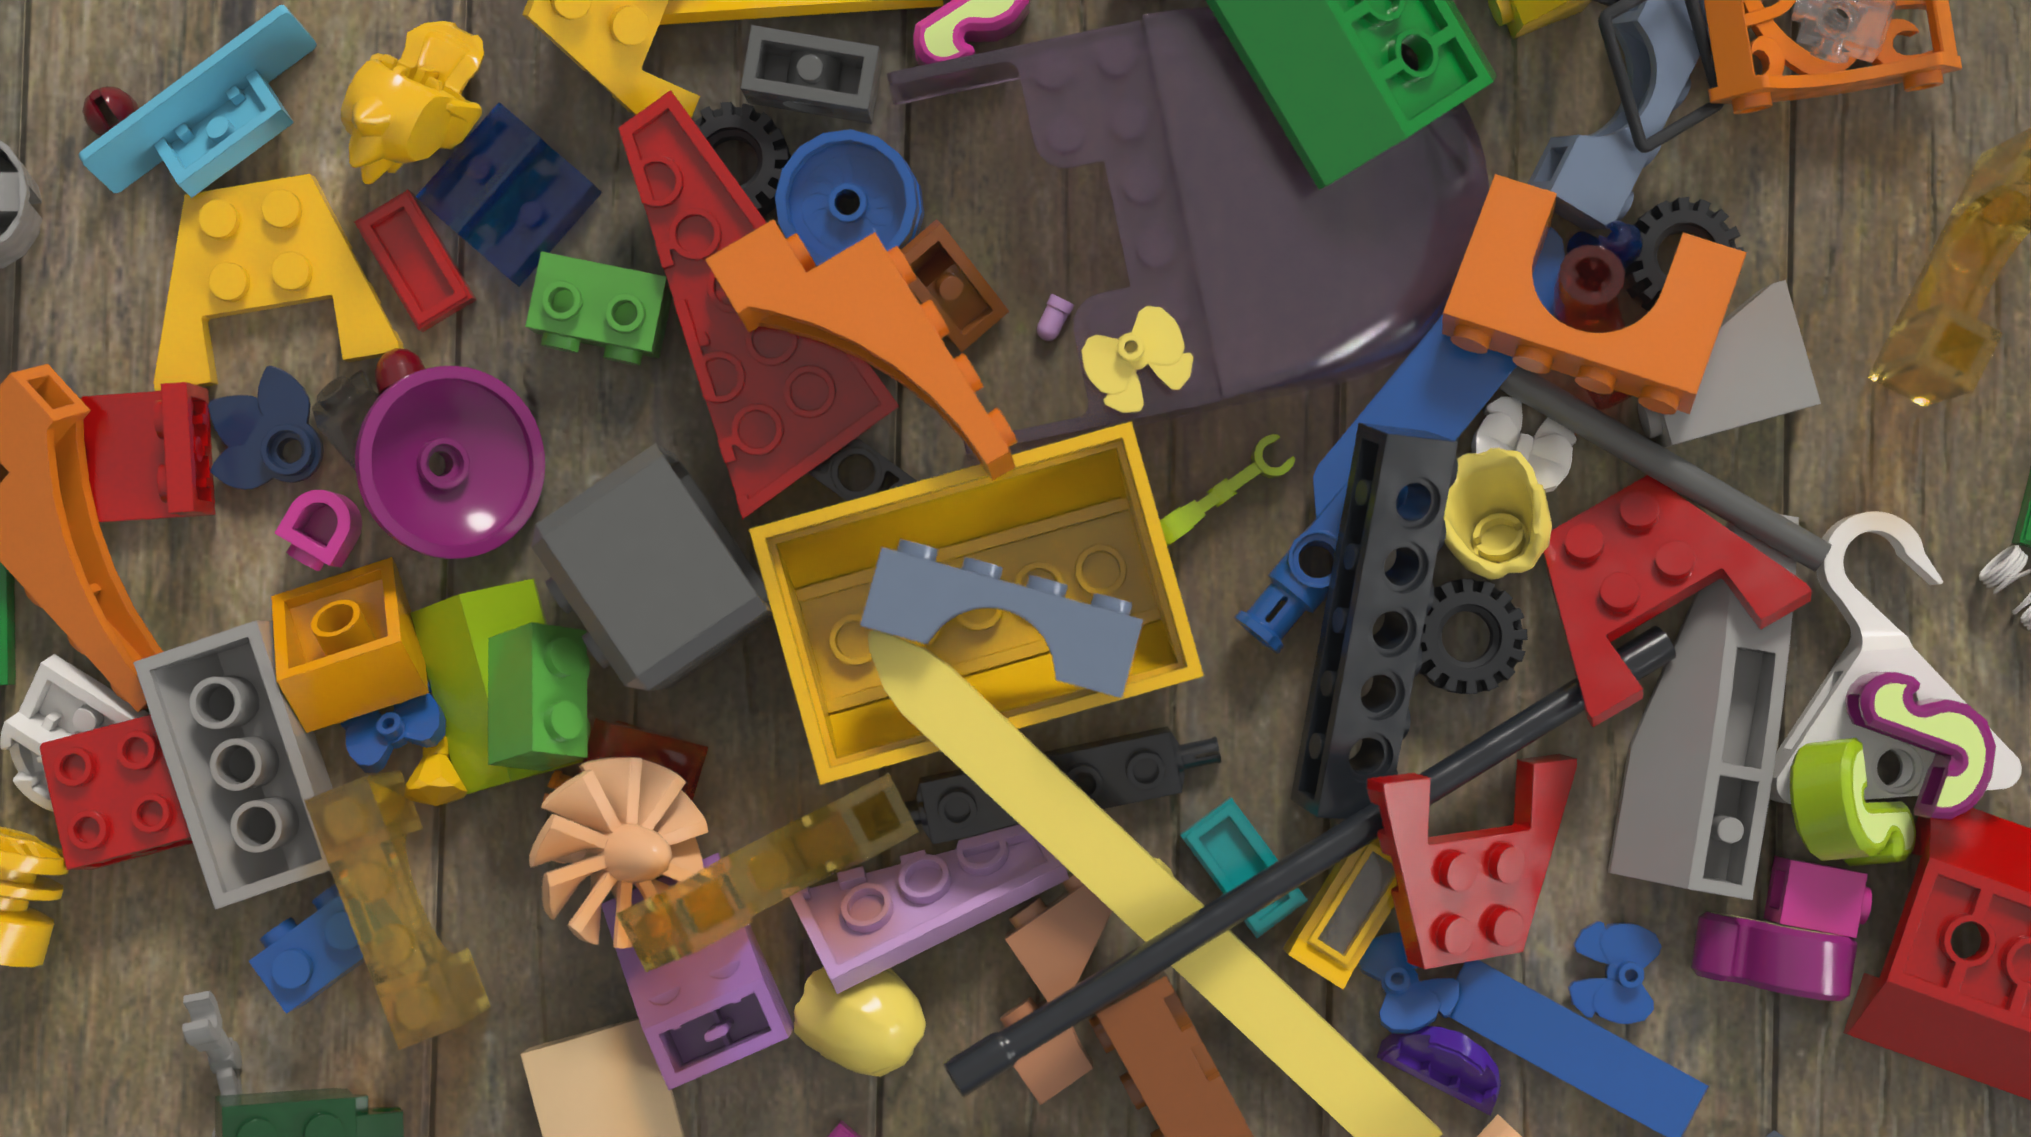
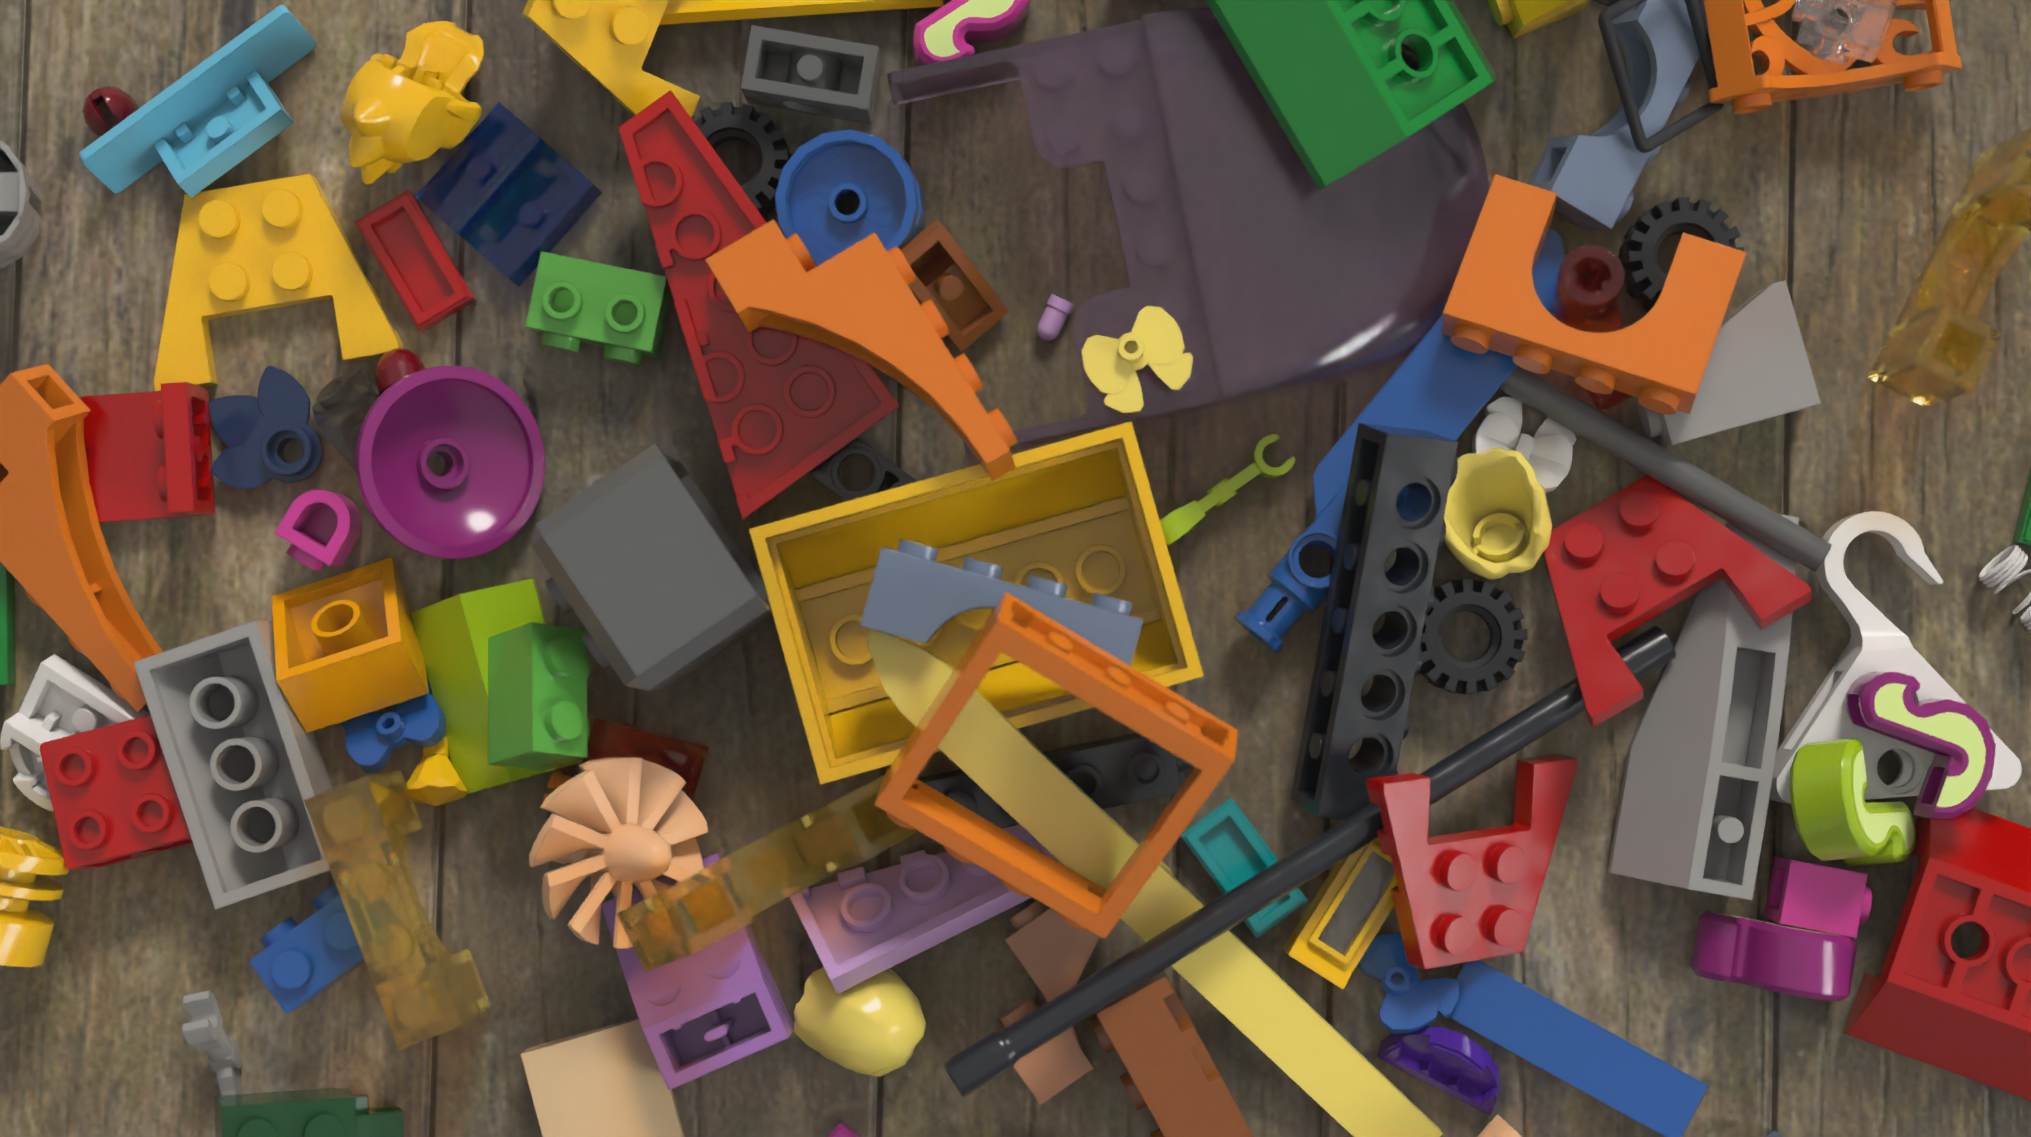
(1104, 684): none -> orange window
(1623, 241): clear blue arm -> none
(1626, 951): blue piece -> none

